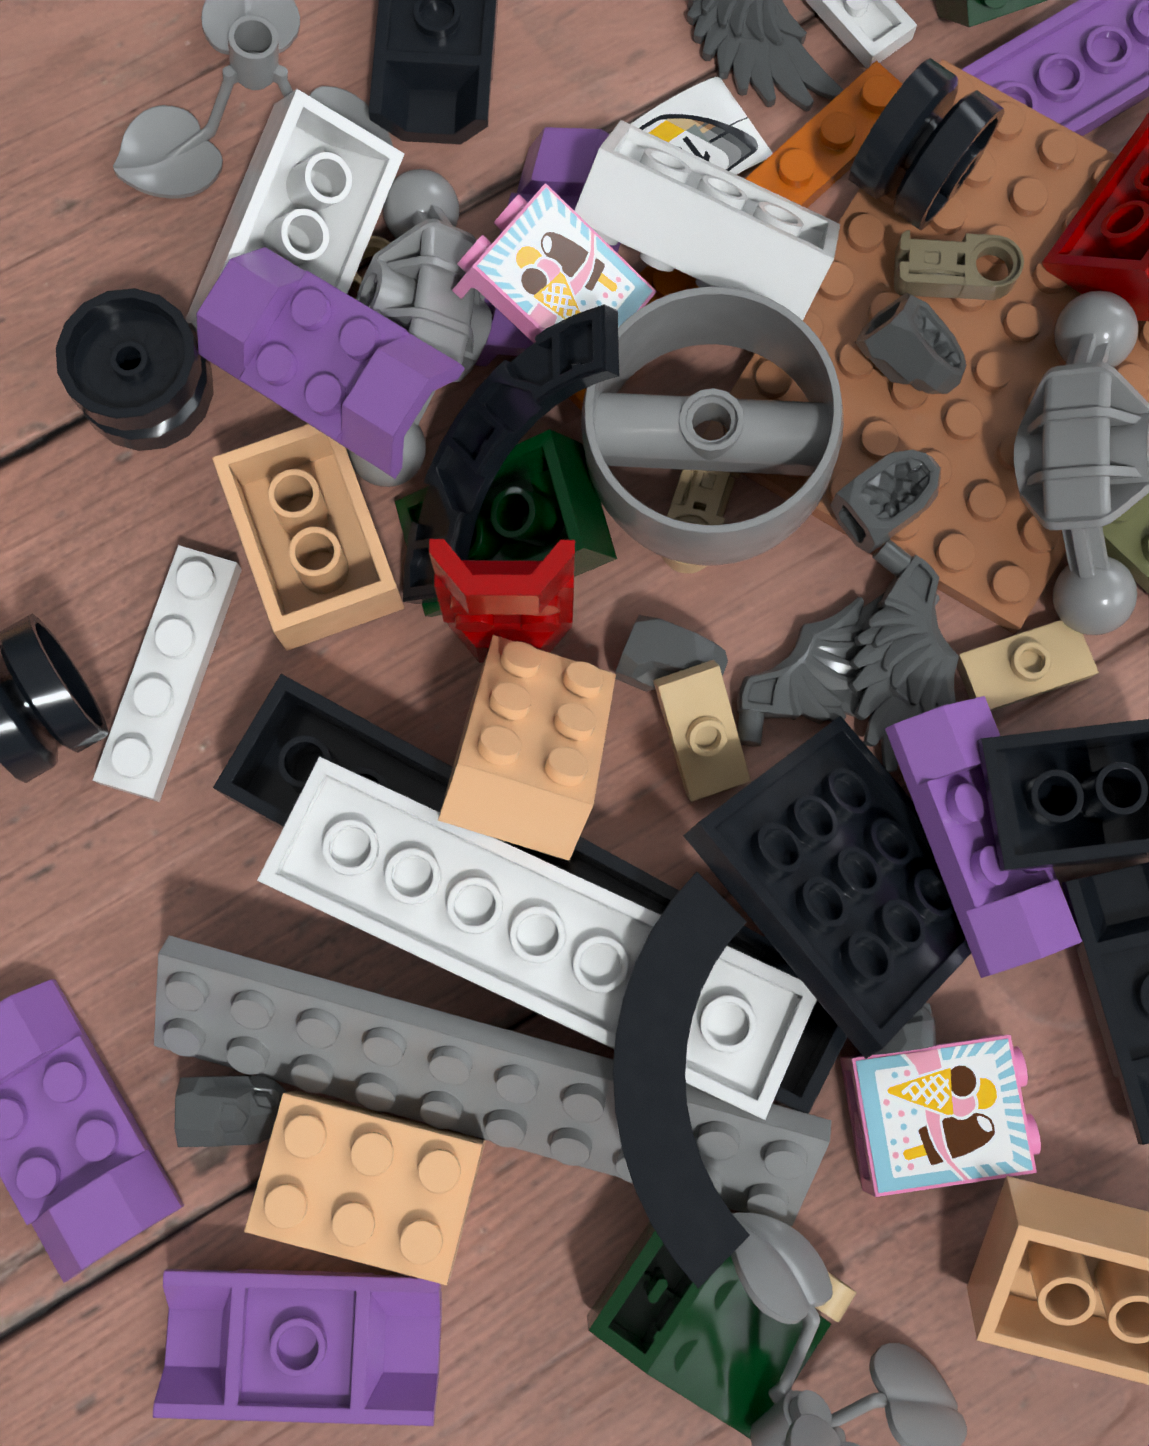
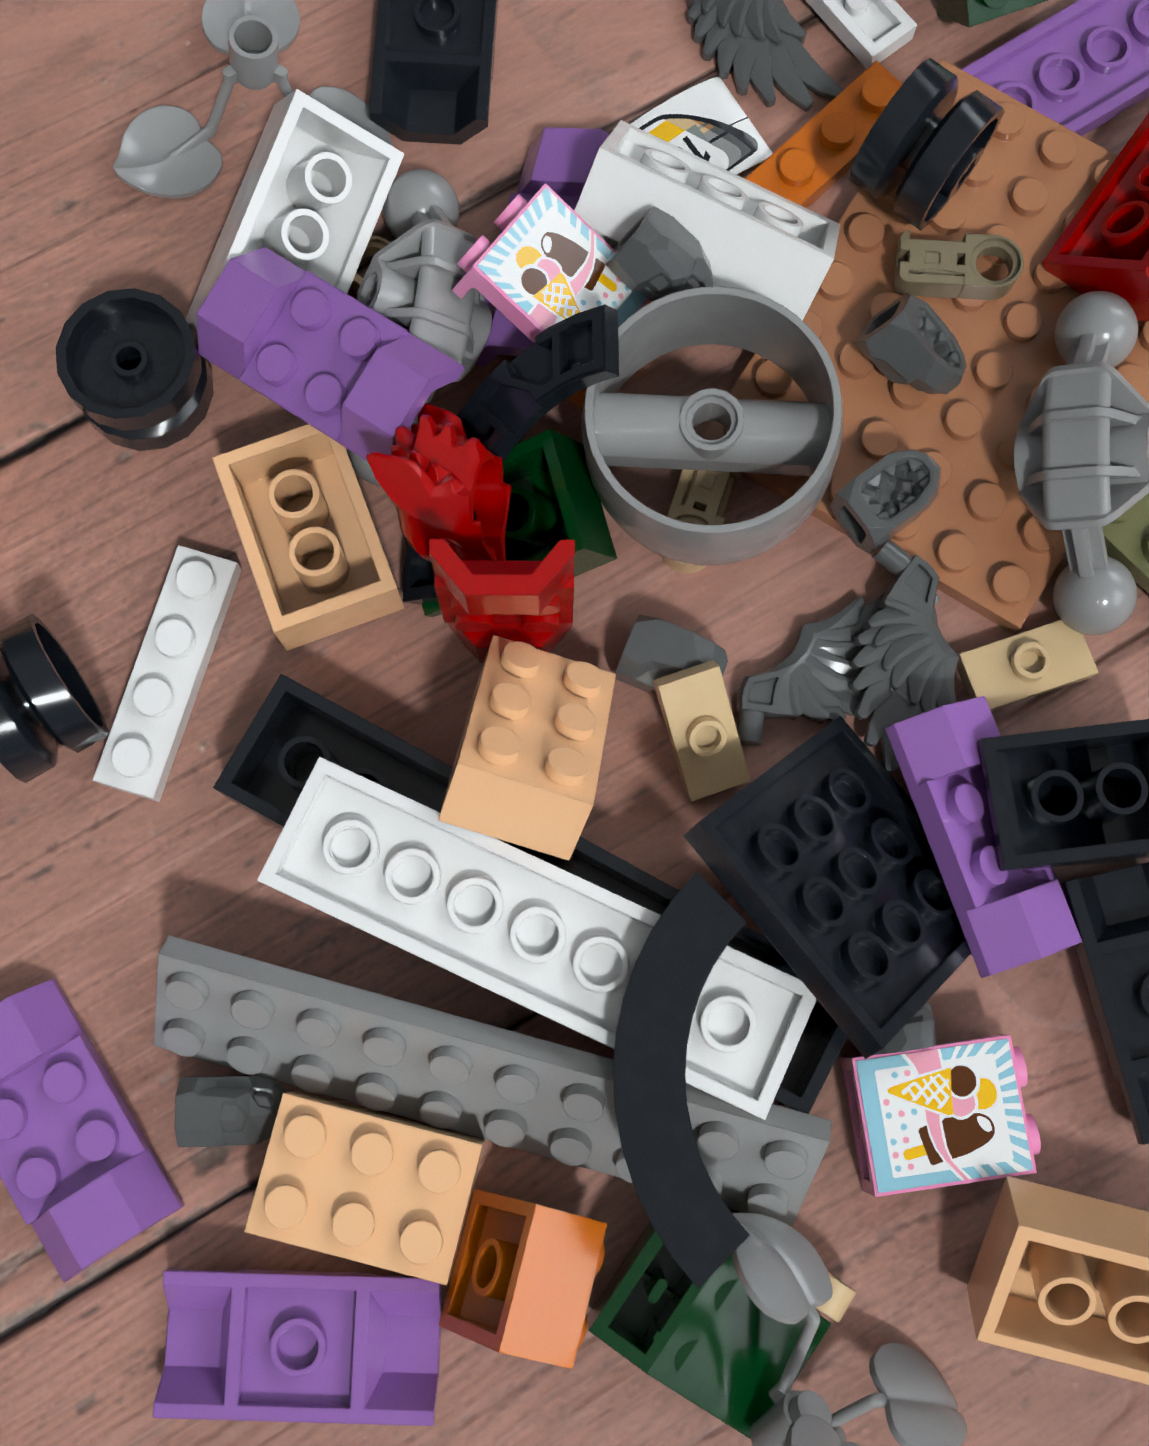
(438, 484): none -> red piece
(524, 1278): none -> orange slope
(660, 257): none -> dark grey rock

